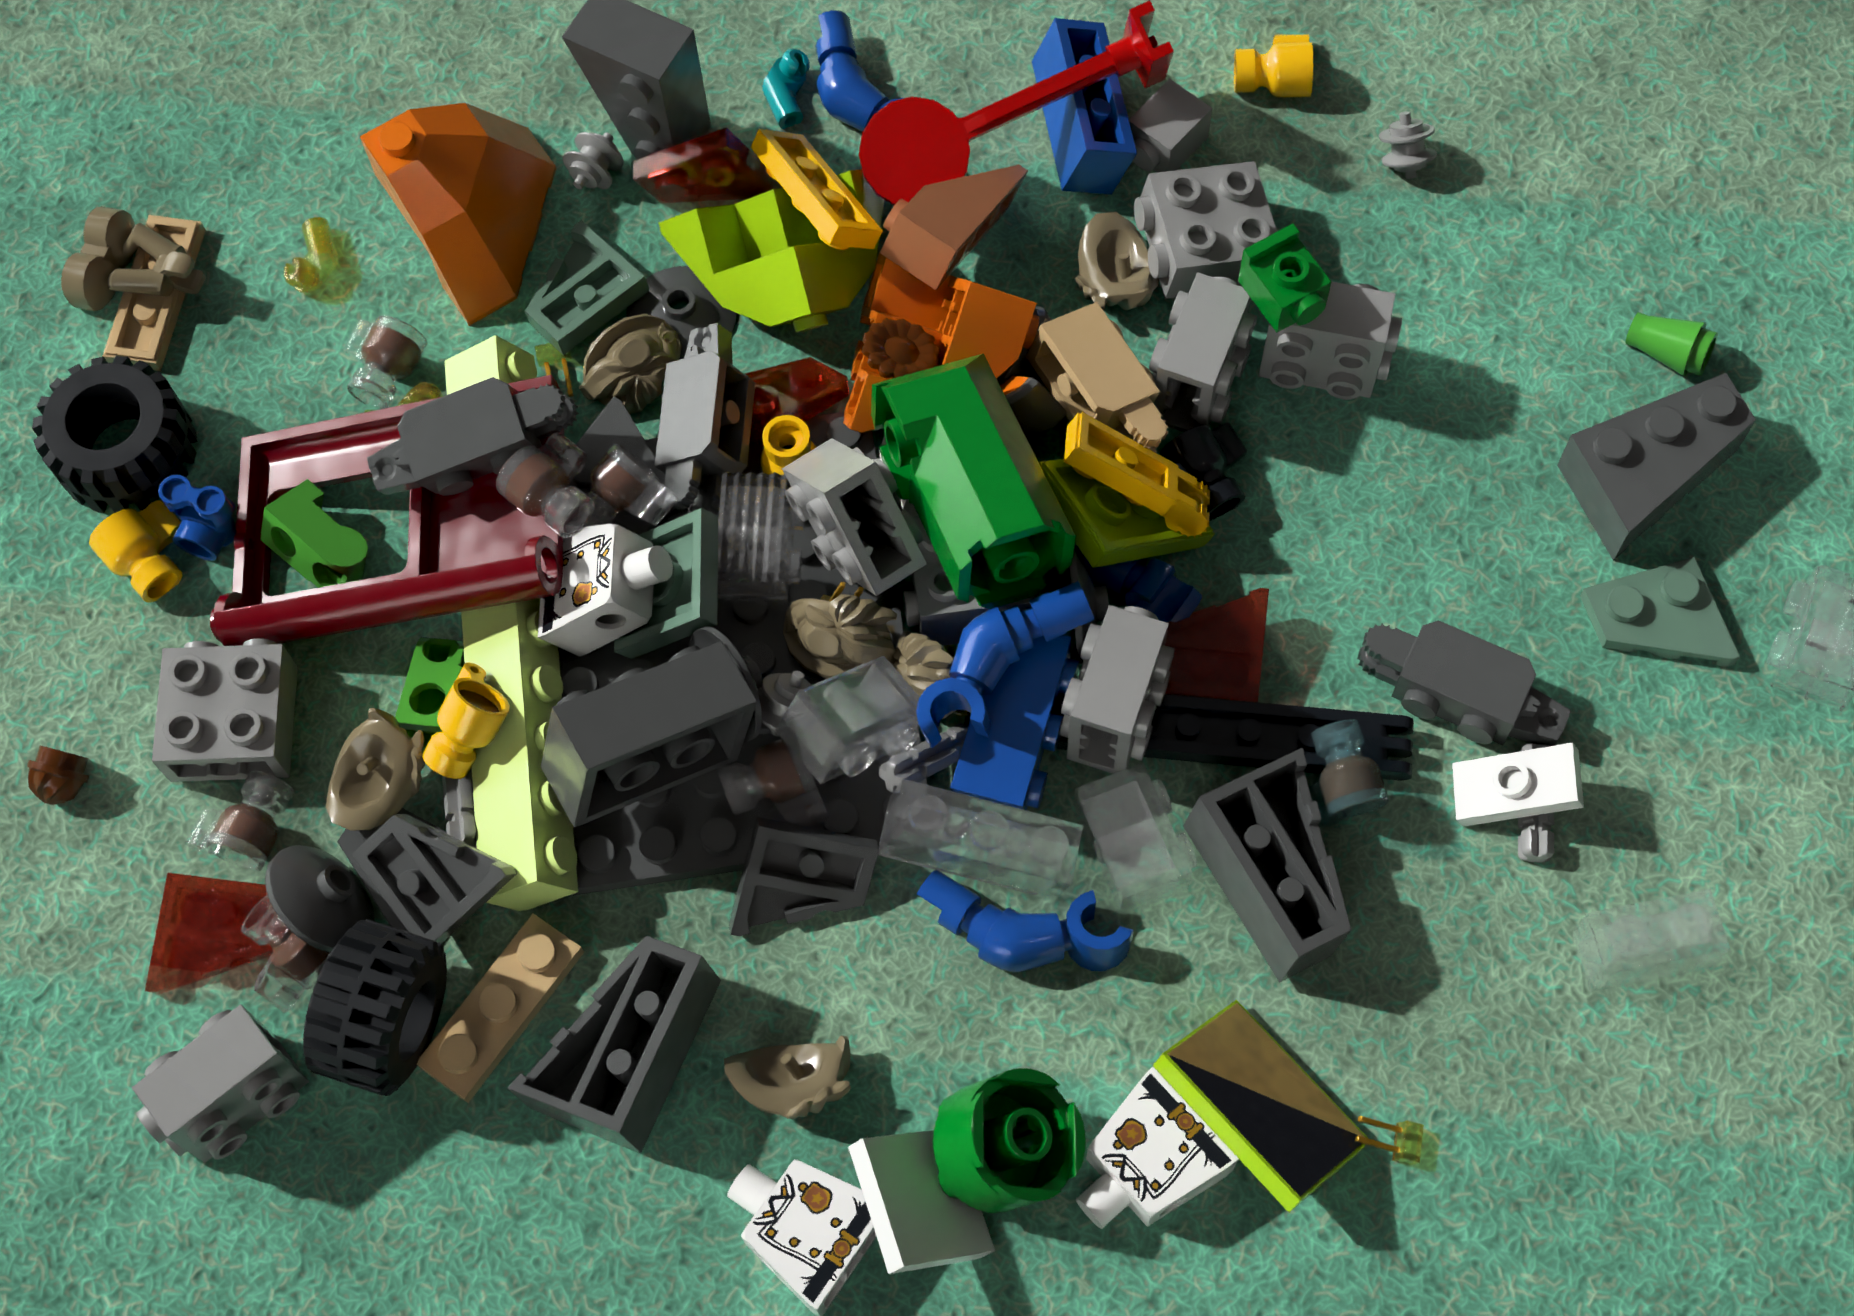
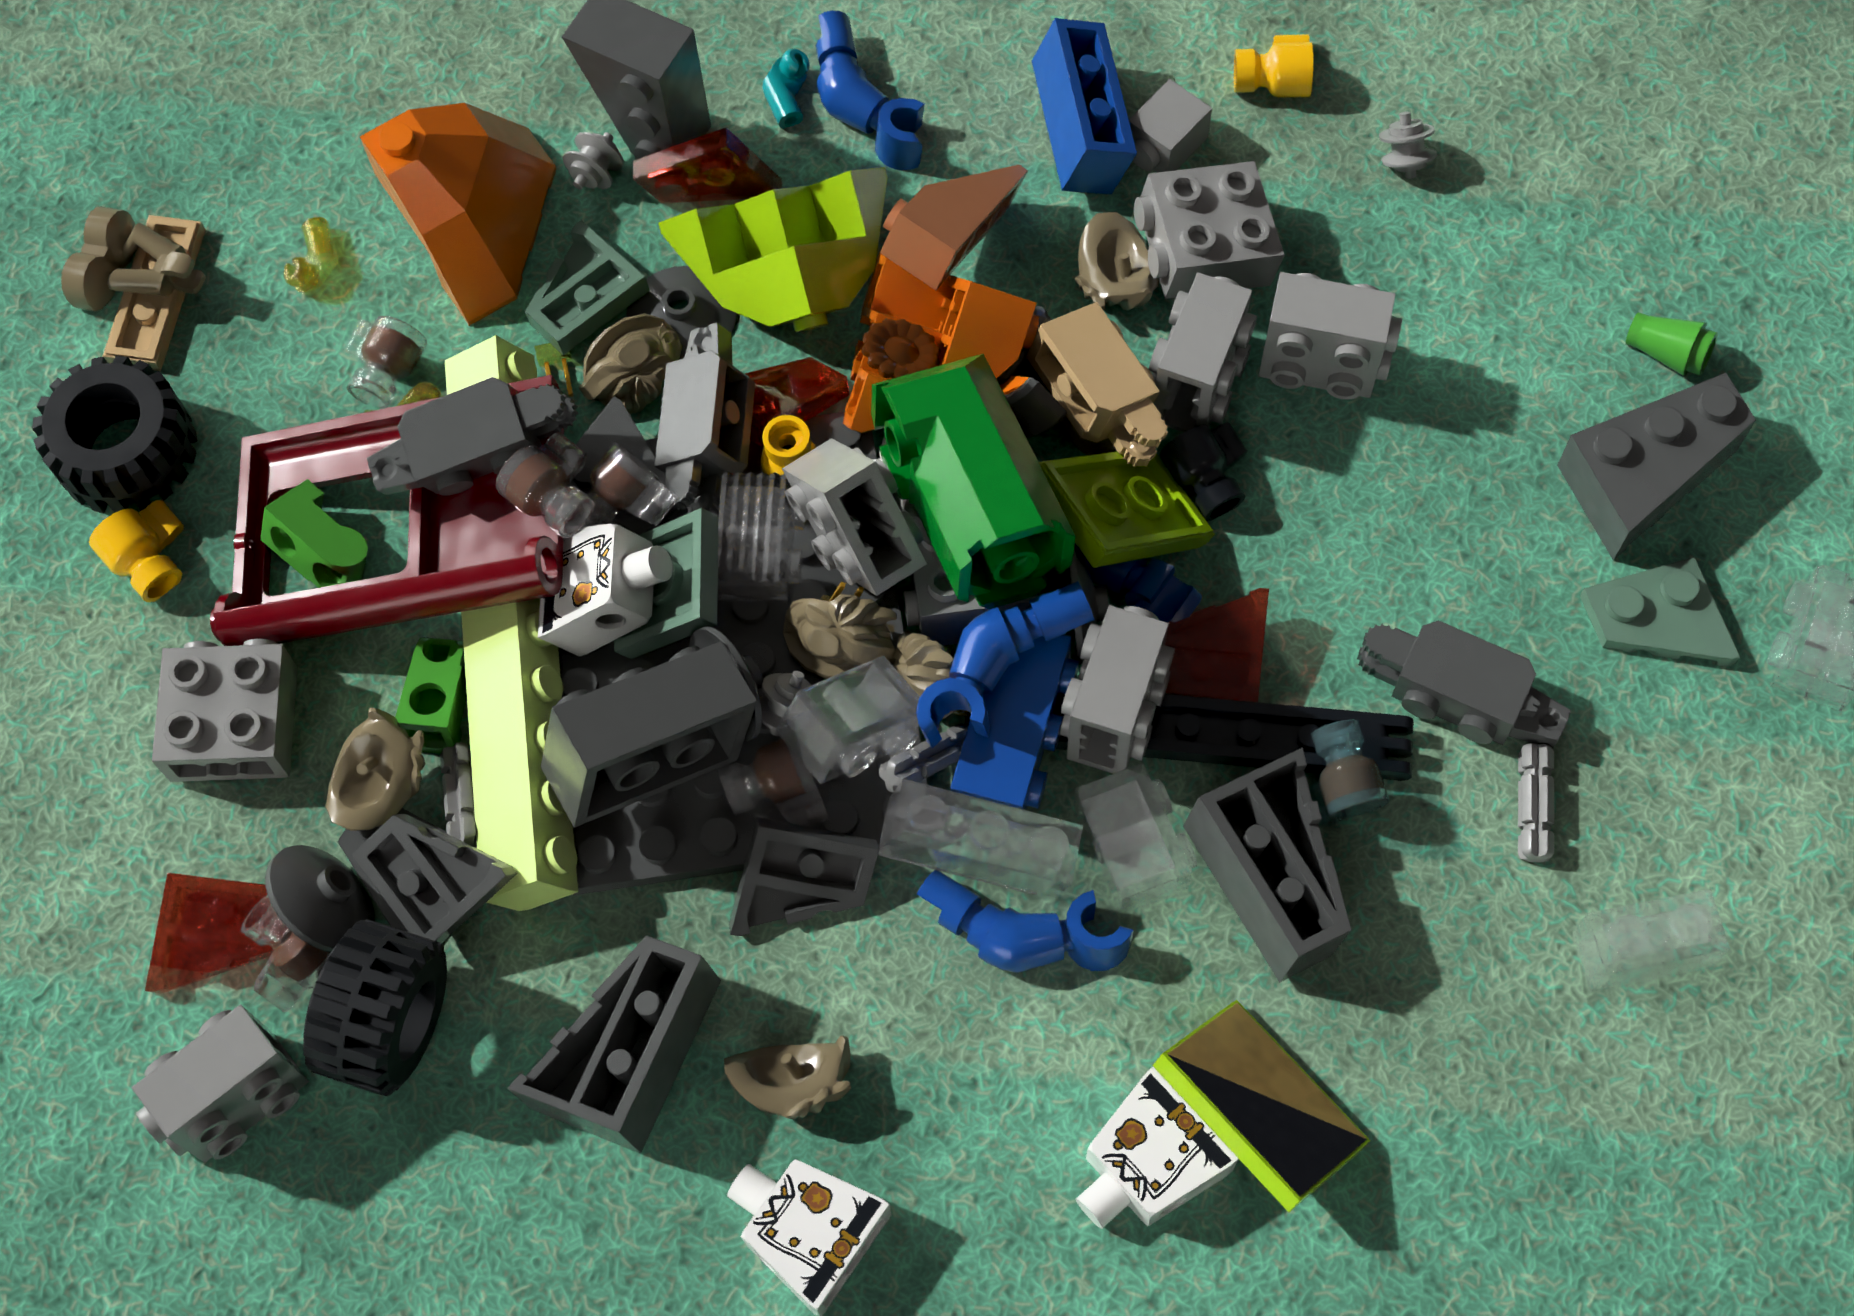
(56, 775): reddish brown plate -> none
(204, 515): blue plate -> none
(245, 826): clear piece -> none
(467, 721): yellow piece -> none
(500, 1007): tan plate -> none
(816, 190): yellow plate -> none
(909, 1210): white tile -> none
(925, 143): red piece -> none
(1008, 1141): green brick -> none
(1137, 474): yellow hinge -> none
(1284, 279): green brick -> none
(1406, 1142): clear yellow piece -> none
(1518, 785): white plate -> none

